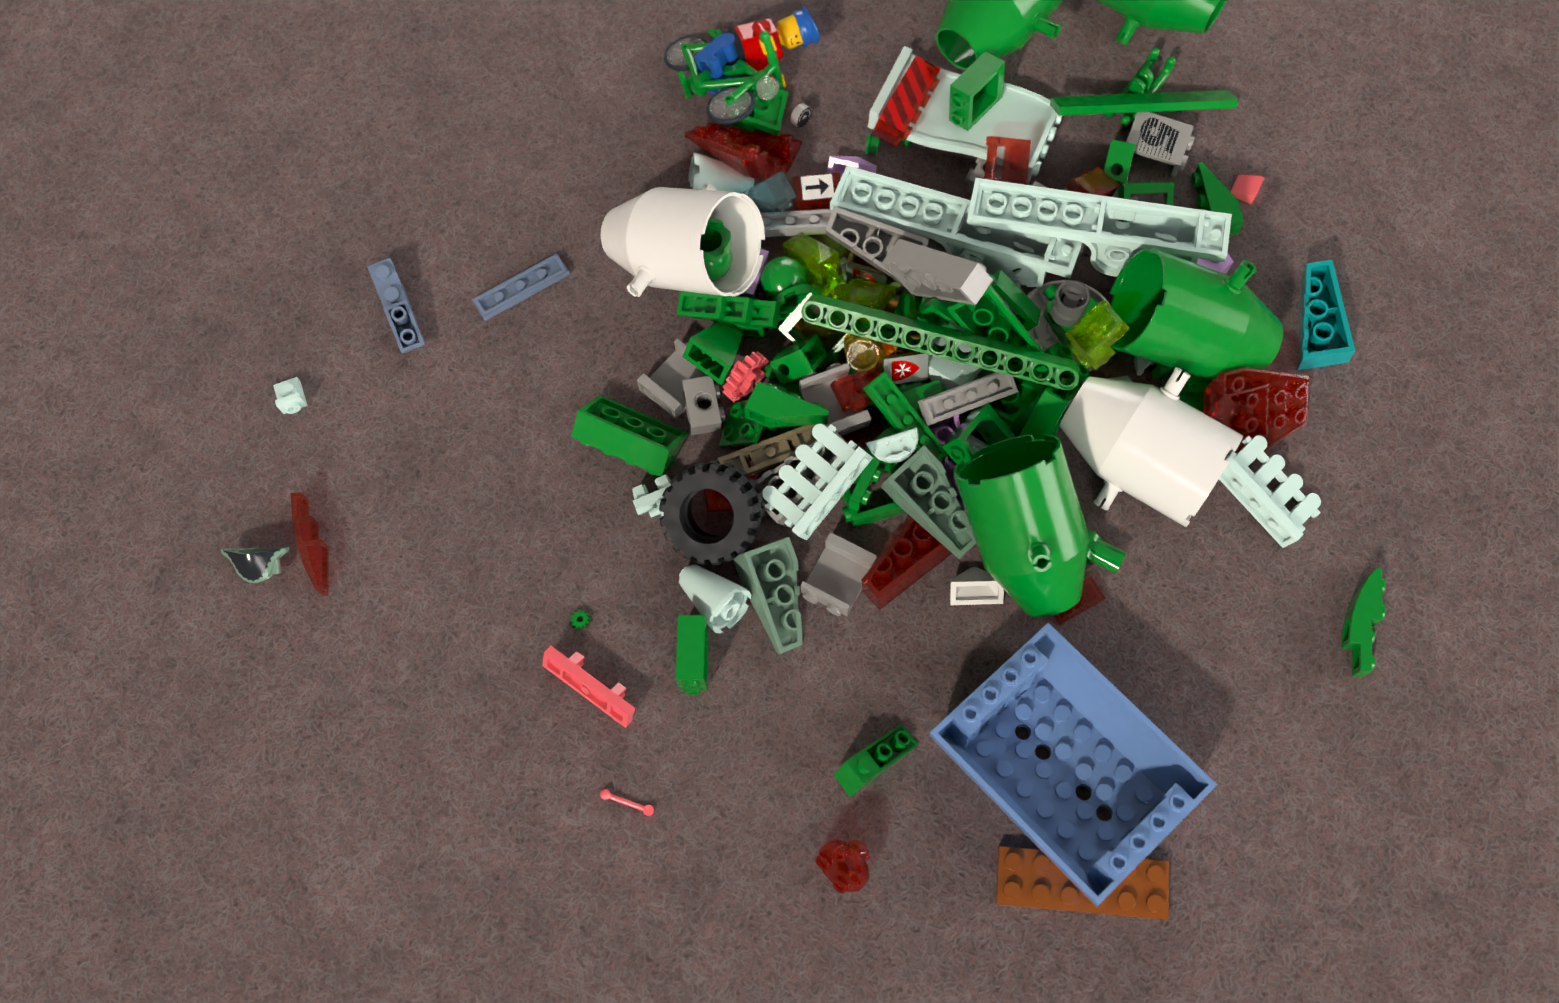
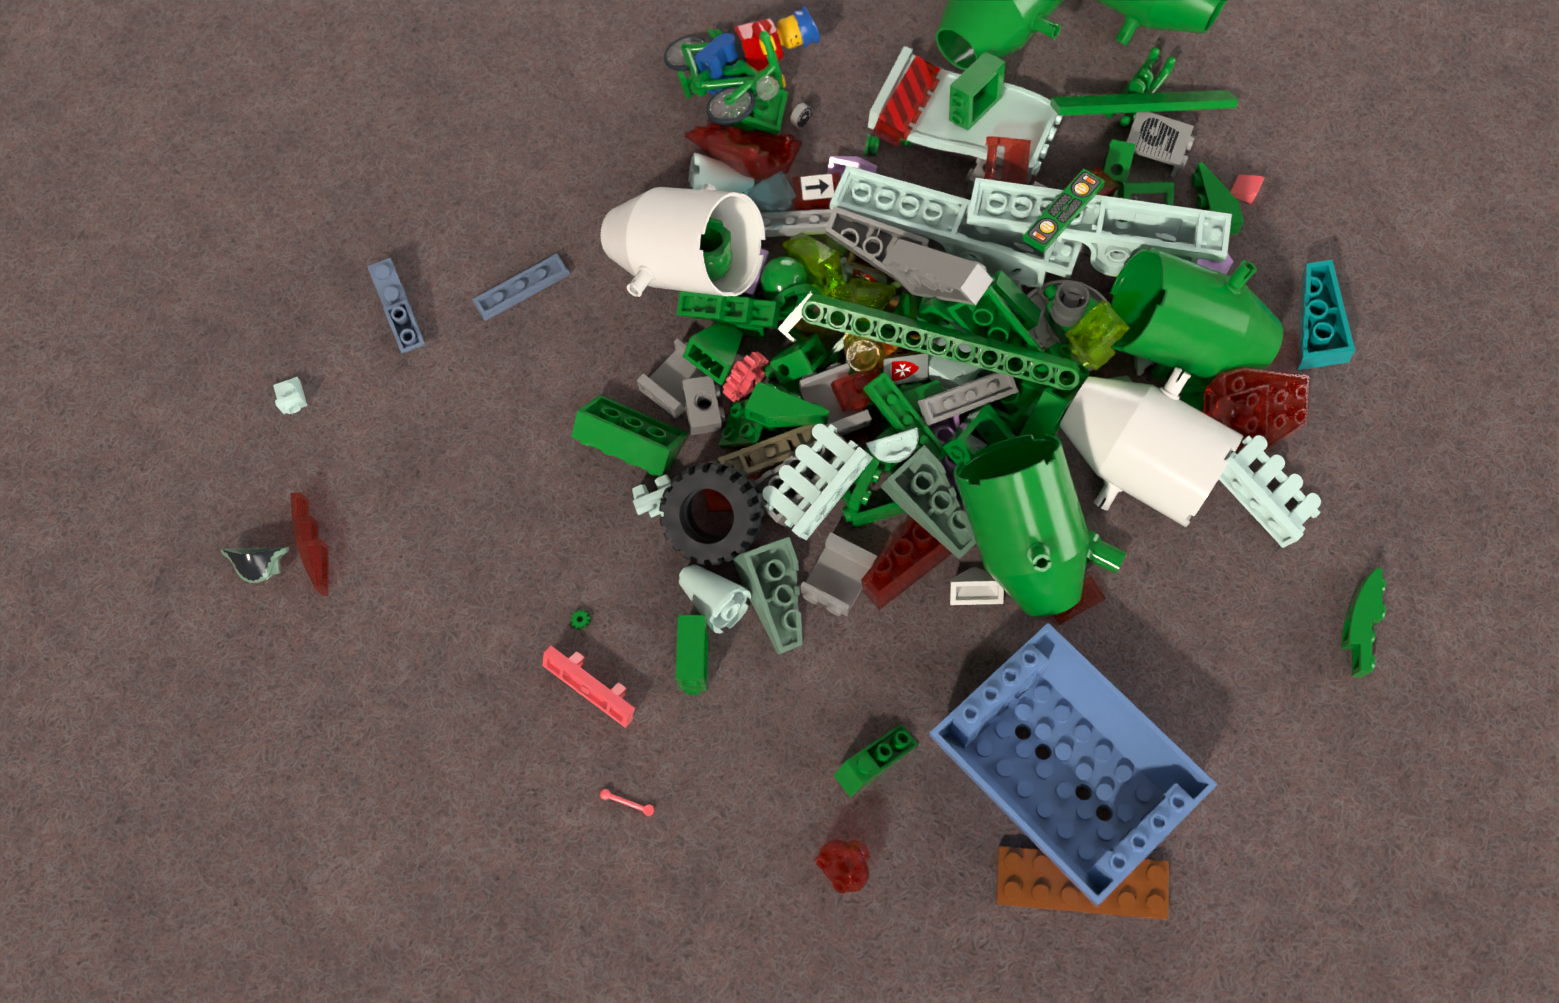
(1063, 210): none -> tile

